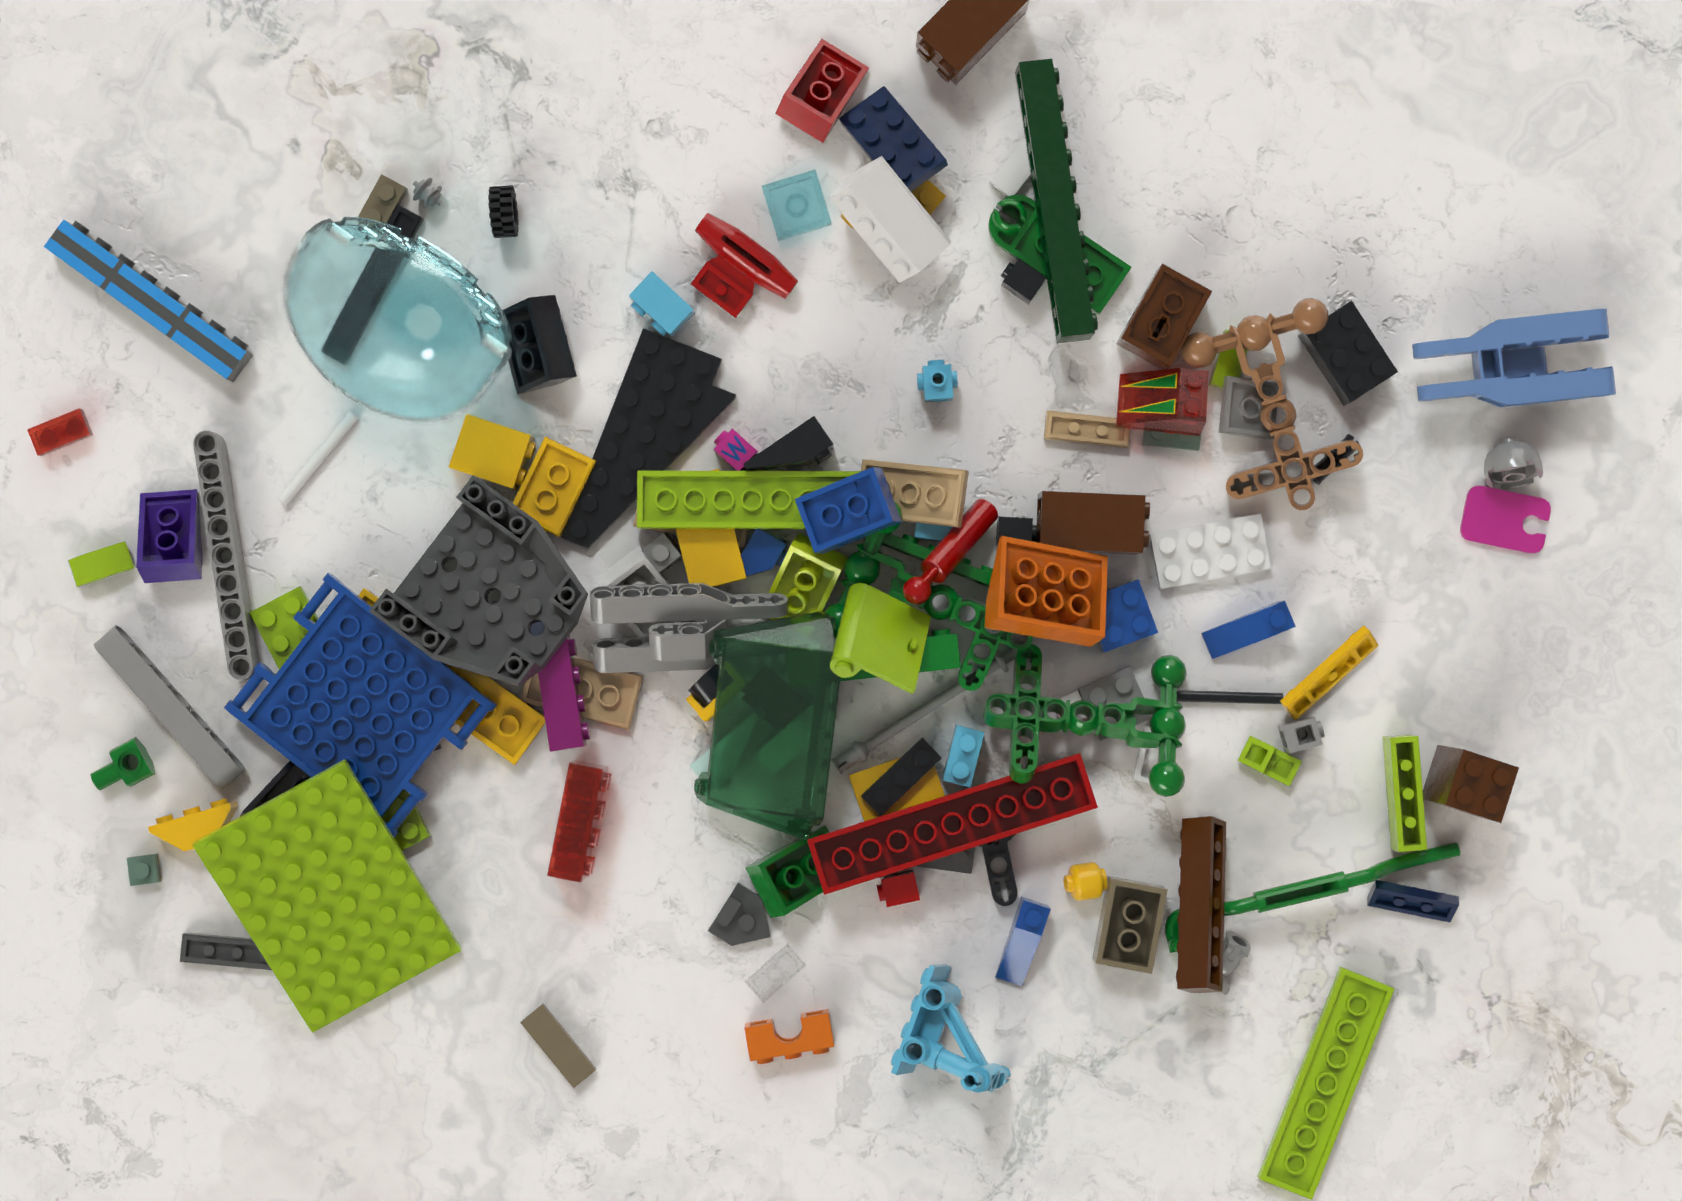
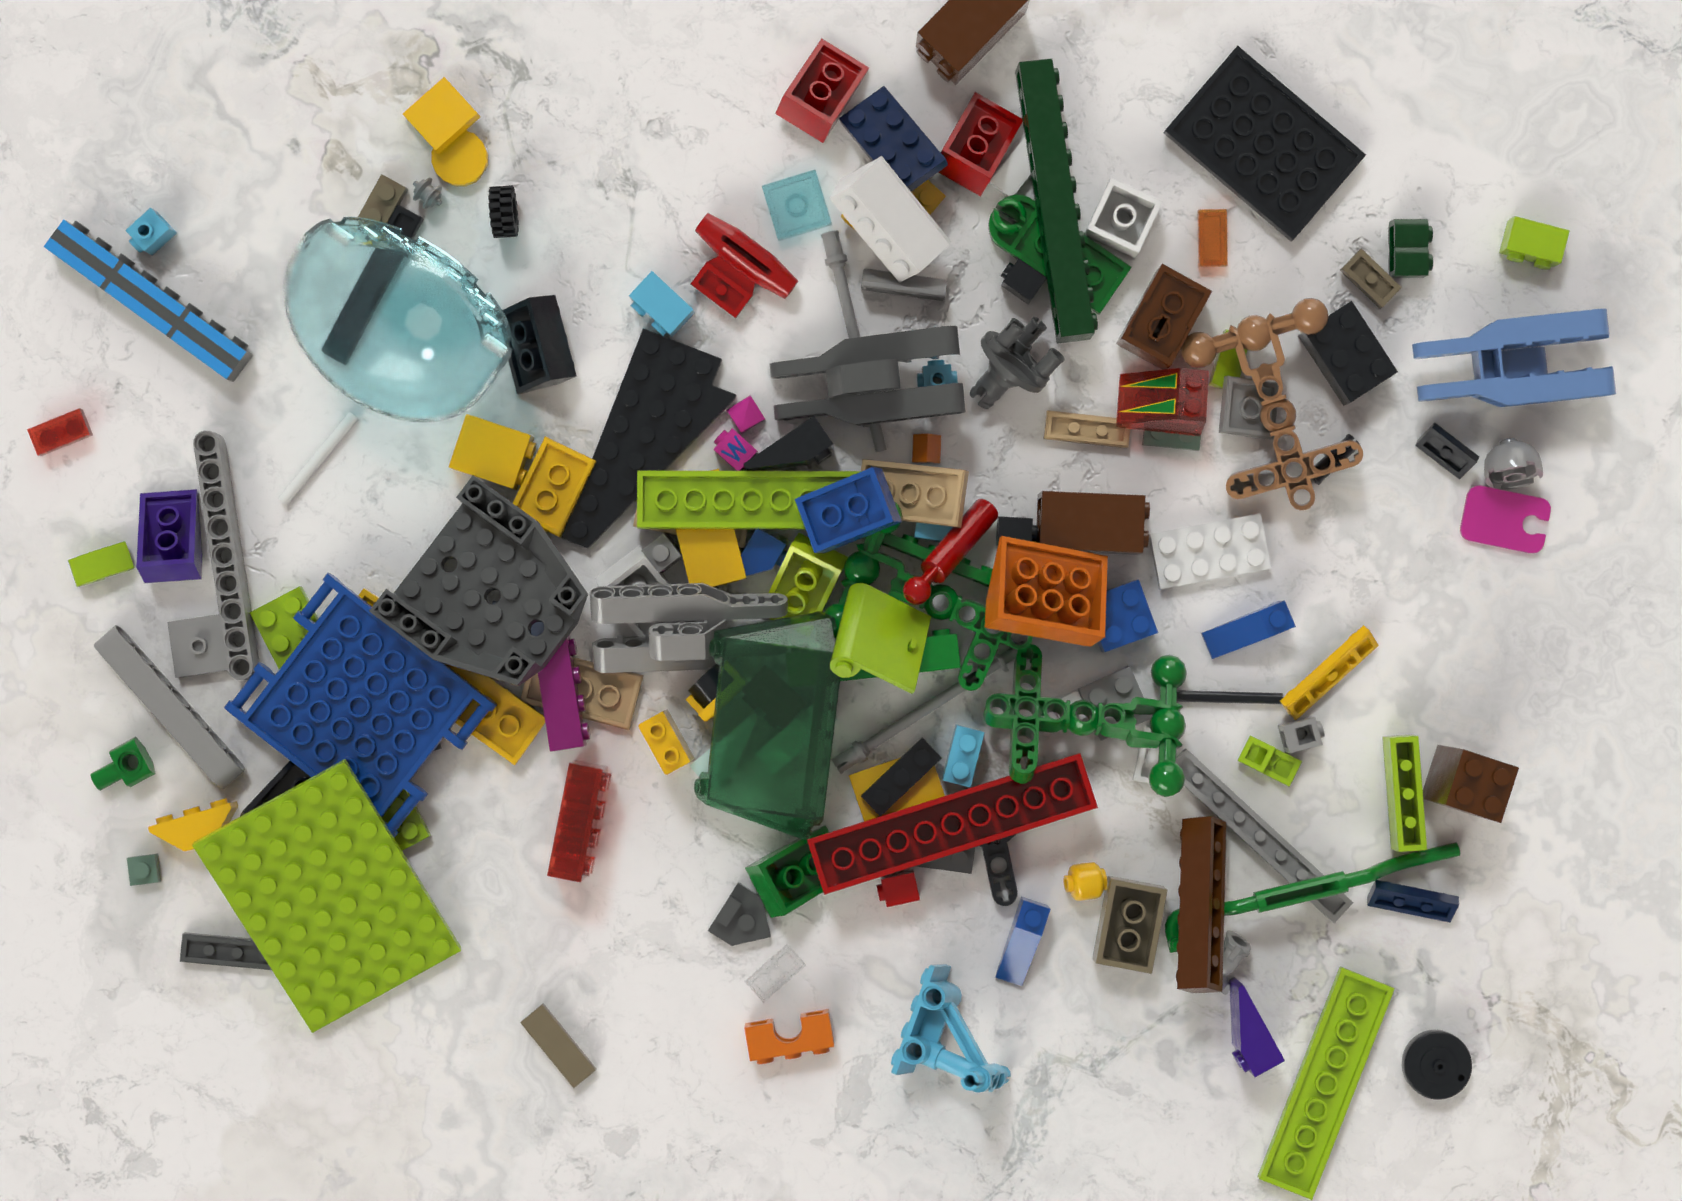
(150, 232): none -> medium azure brick
(197, 646): none -> light grey plate
(441, 115): none -> yellow tile
(461, 161): none -> yellow tile
(666, 742): none -> yellow panel
(746, 414): none -> dark pink slope
(836, 261): none -> light grey bar
(871, 366): none -> dark grey beam
(914, 286): none -> light grey slope
(926, 448): none -> orange slope
(979, 143): none -> red slope
(1011, 362): none -> dark grey piece
(1123, 218): none -> white brick
(1212, 237): none -> clear orange tile
(1250, 1037): none -> dark purple slope
(1255, 831): none -> light grey plate
(1264, 143): none -> black plate
(1370, 278): none -> dark tan plate
(1409, 248): none -> dark green brick
(1436, 1064): none -> black wheel
(1447, 451): none -> black plate
(1534, 242): none -> lime brick

